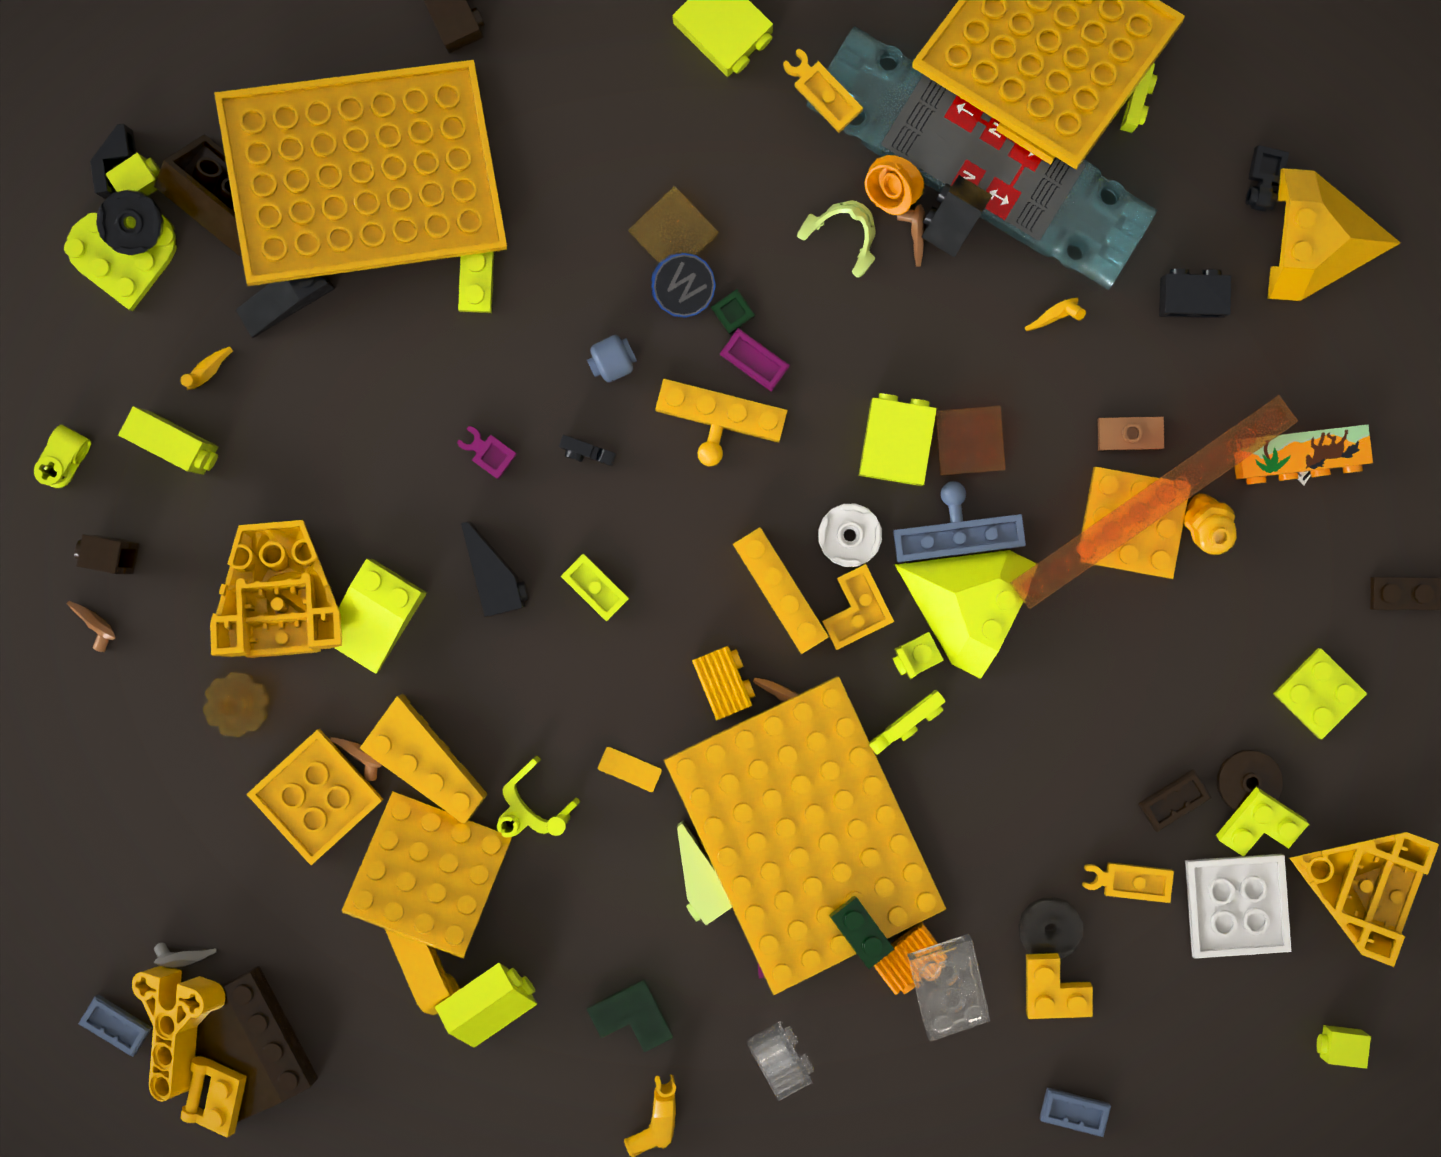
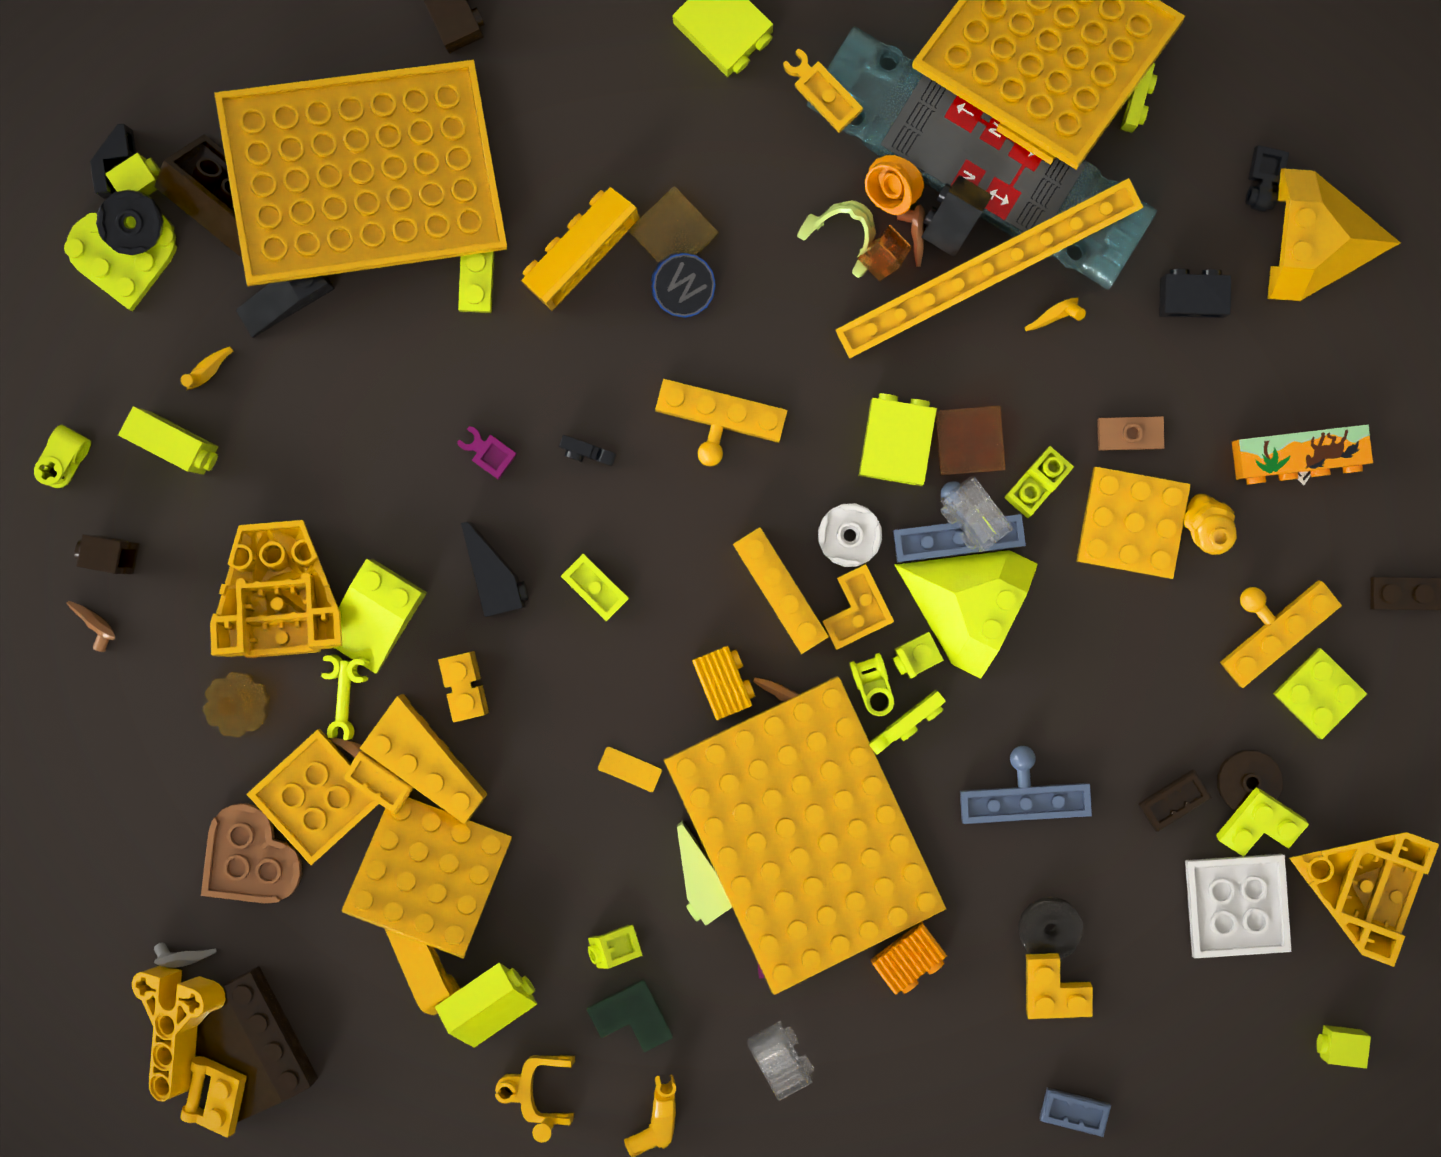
(115, 1025): sand blue plate -> none
(246, 858): none -> medium nougat plate
(345, 672): none -> neon yellow bar
(377, 782): none -> yellow plate
(458, 674): none -> yellow piece
(522, 1092): none -> yellow piece
(524, 816): neon yellow piece -> none
(580, 248): none -> yellow slope
(611, 358): sand blue head -> none
(614, 947): none -> neon yellow bracket
(733, 311): dark green tile -> none
(754, 360): magenta tile -> none
(861, 932): dark green plate -> none
(872, 682): none -> neon yellow piece
(885, 253): none -> clear orange slope
(949, 987): clear plate -> none
(975, 514): none -> clear brick
(989, 268): none -> yellow plate
(1025, 801): none -> sand blue plate
(1039, 482): none -> neon yellow slope
(1132, 881): yellow plate -> none
(1154, 502): clear orange plate -> none
(1279, 631): none -> yellow plate

